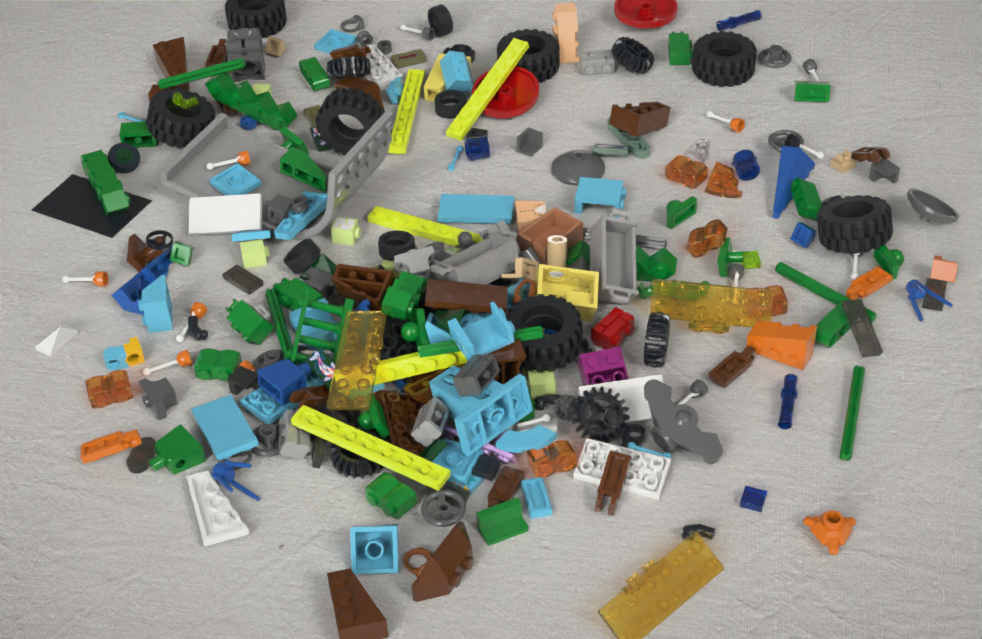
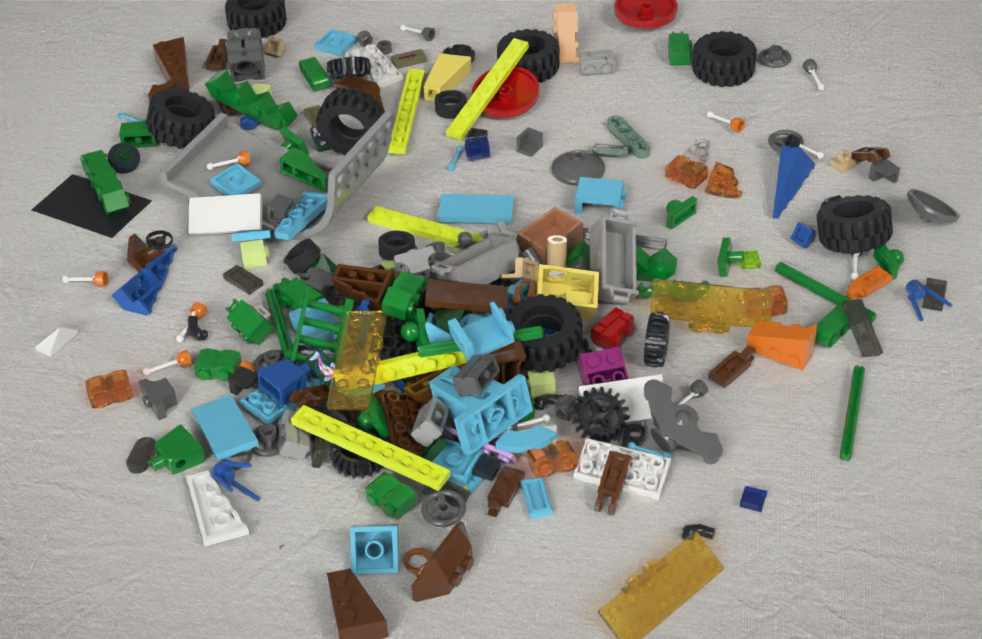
(109, 445): orange hinge -> none
(124, 355): leg -> none
(157, 306): medium azure slope -> none
(181, 253): tile -> none
(184, 103): clear neon green arm -> none
(201, 73): green axle -> none
(299, 204): dark grey bush -> none
(345, 231): yellowish green brick -> none
(348, 51): reddish brown plate -> none
(354, 19): dark grey piece -> none
(395, 90): medium azure plate -> none
(440, 20): black tyre -> none
(457, 72): medium azure slope -> none
(501, 521): green panel -> none
(527, 212): light nougat torso -> none
(632, 55): black gear -> none
(641, 118): reddish brown wedge -> none
(706, 238): clear orange brick -> none
(734, 21): clear blue pin -> none
(736, 275): dark grey hinge -> none
(746, 165): clear blue piece -> none
(788, 397): clear blue pin -> none
(806, 198): green beam -> none
(812, 91): green panel -> none
(830, 529): orange rock -> none
(943, 269): panel -> none

